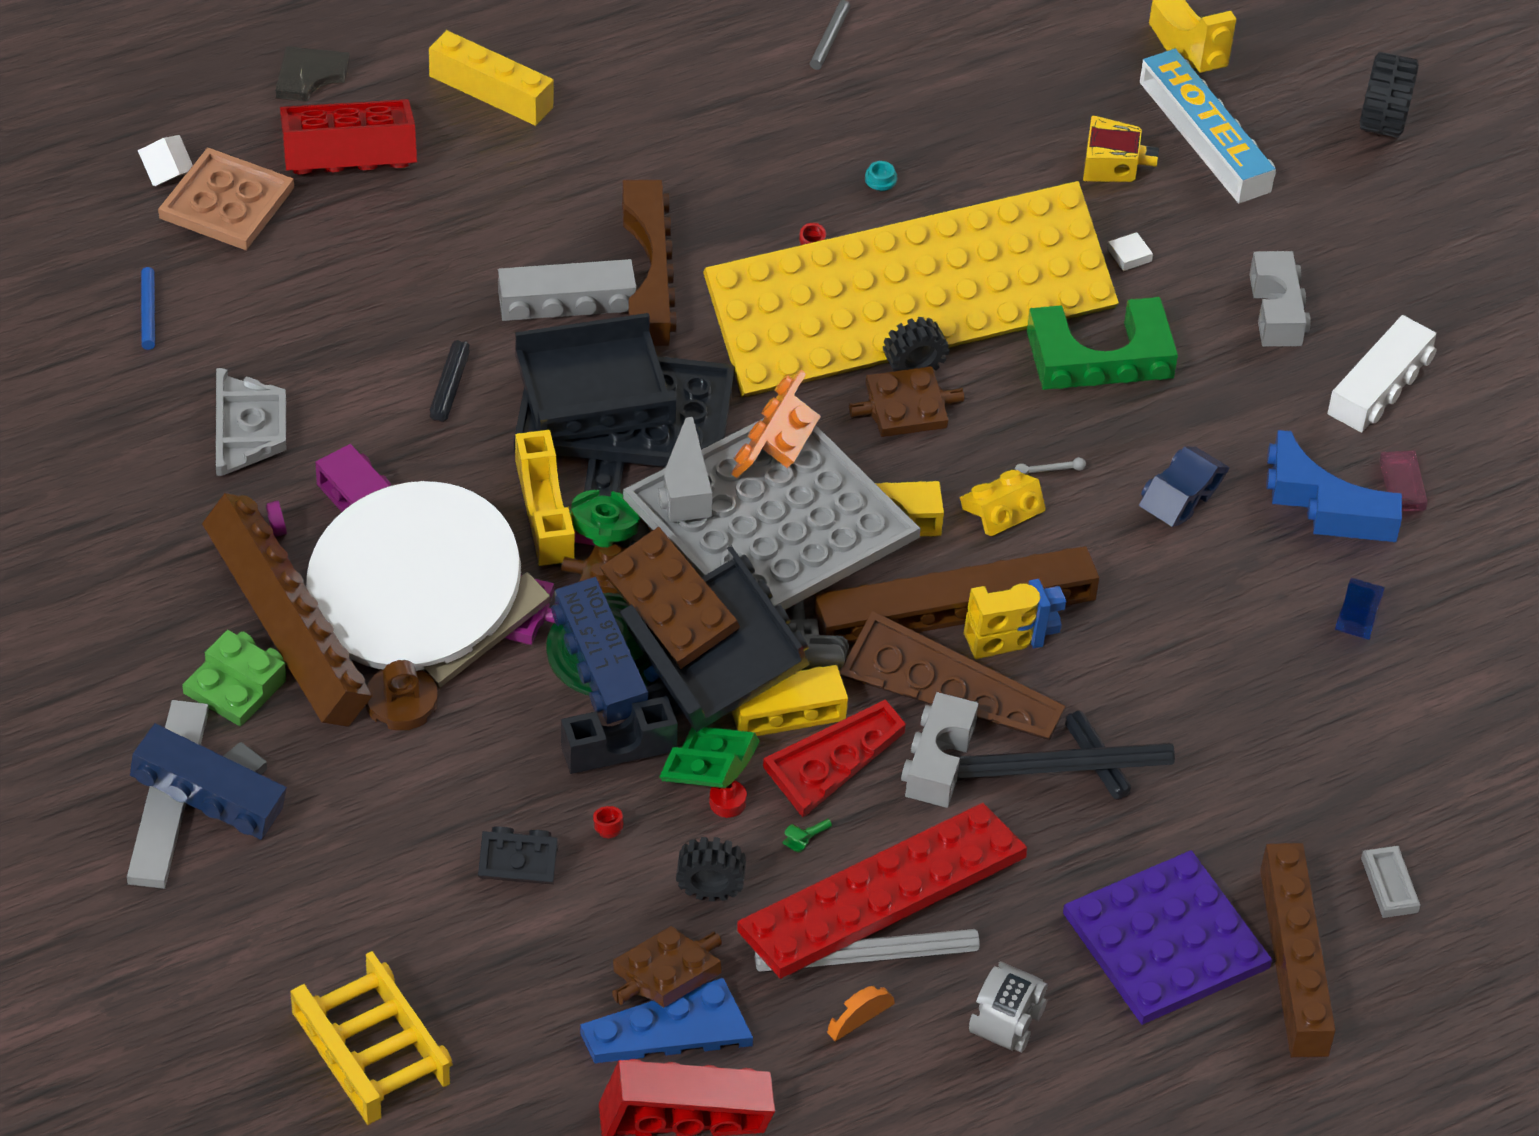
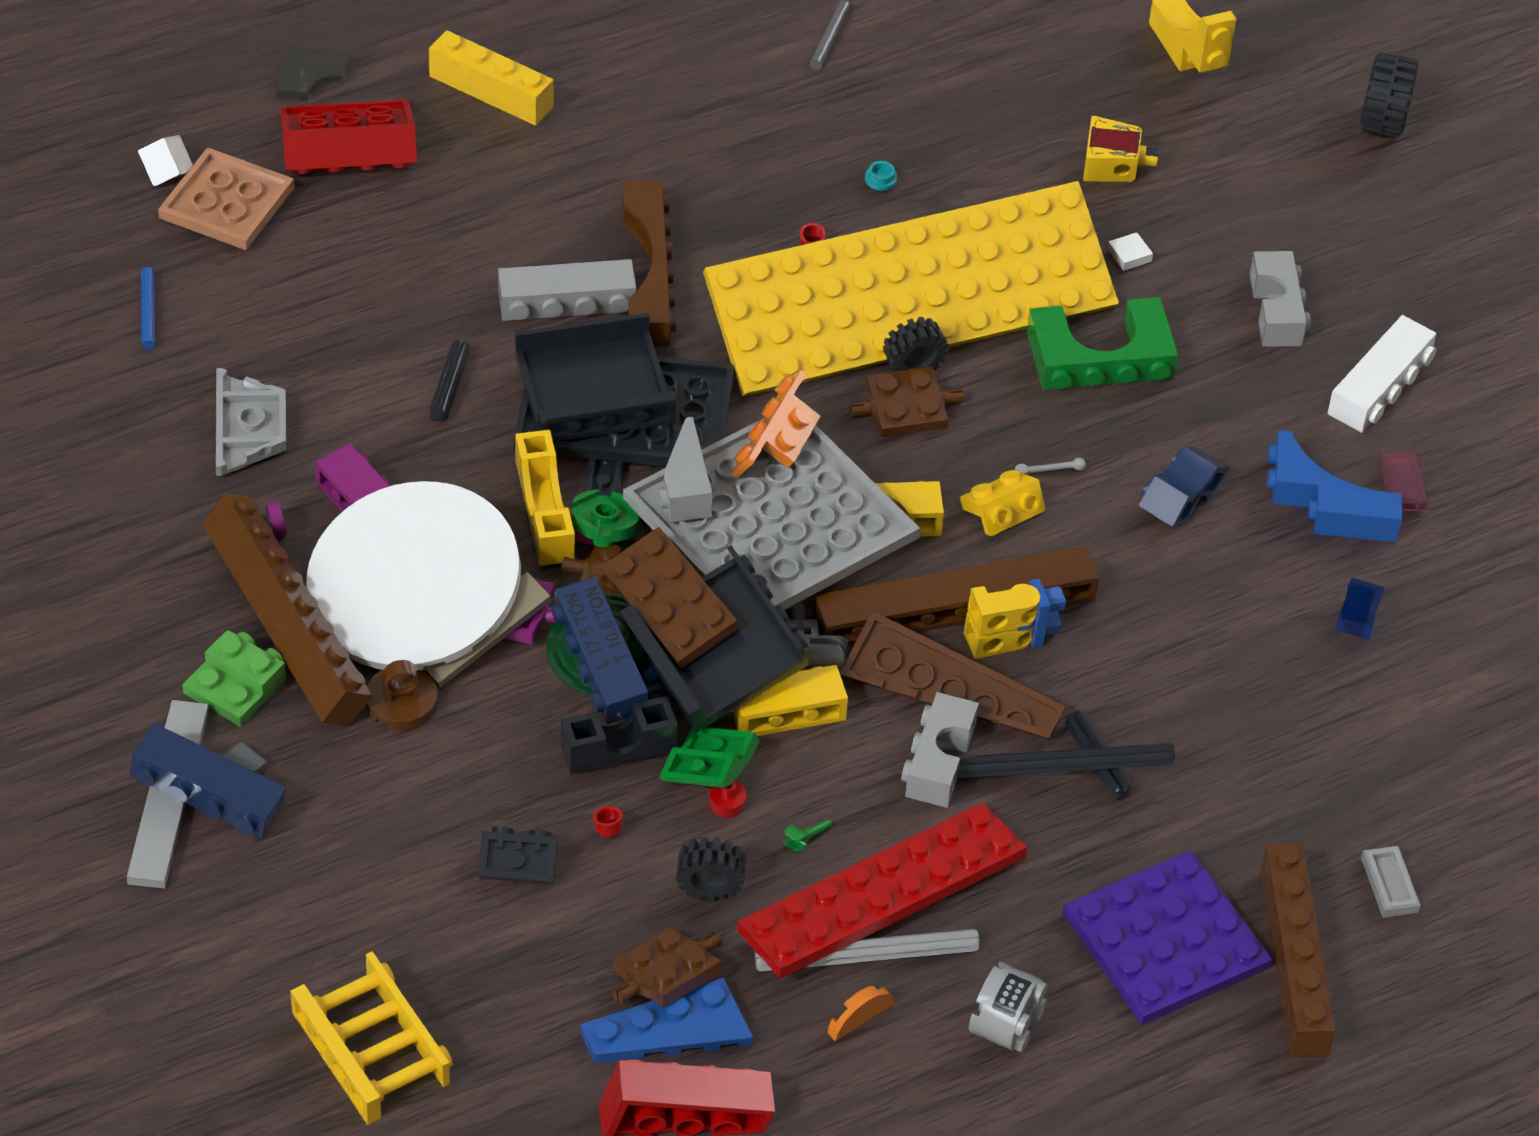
(828, 759): red wing -> none
(1207, 126): brick -> none

